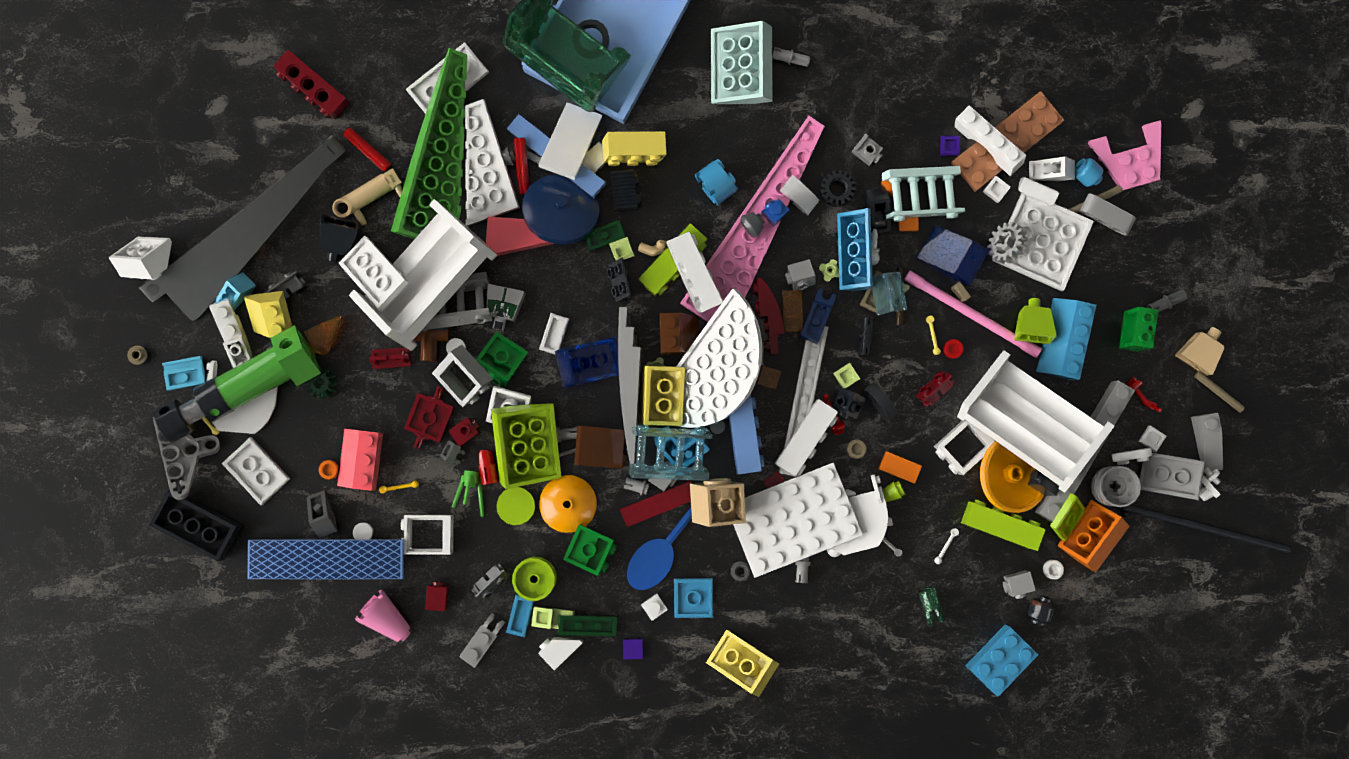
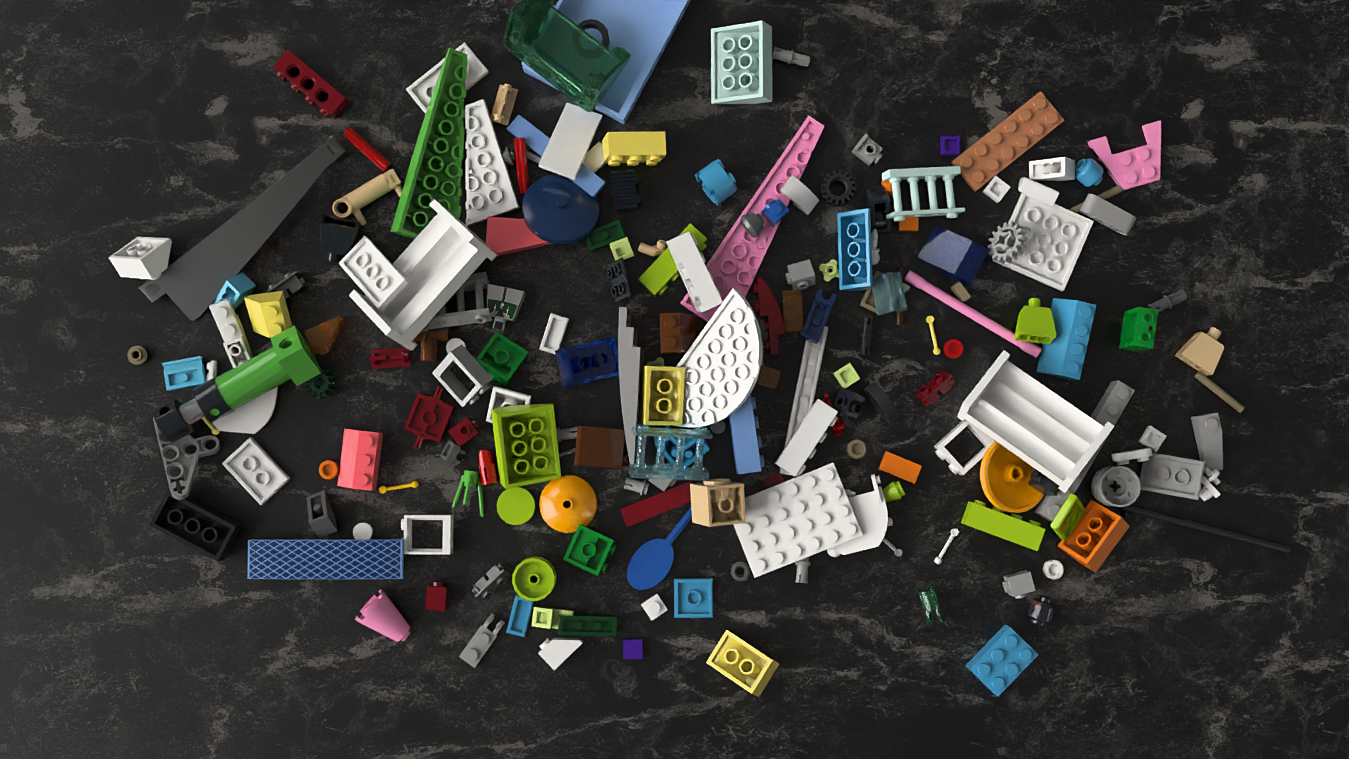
(504, 104): none -> tan hinge
(1003, 151): white arch -> none
(1134, 384): red piece -> none

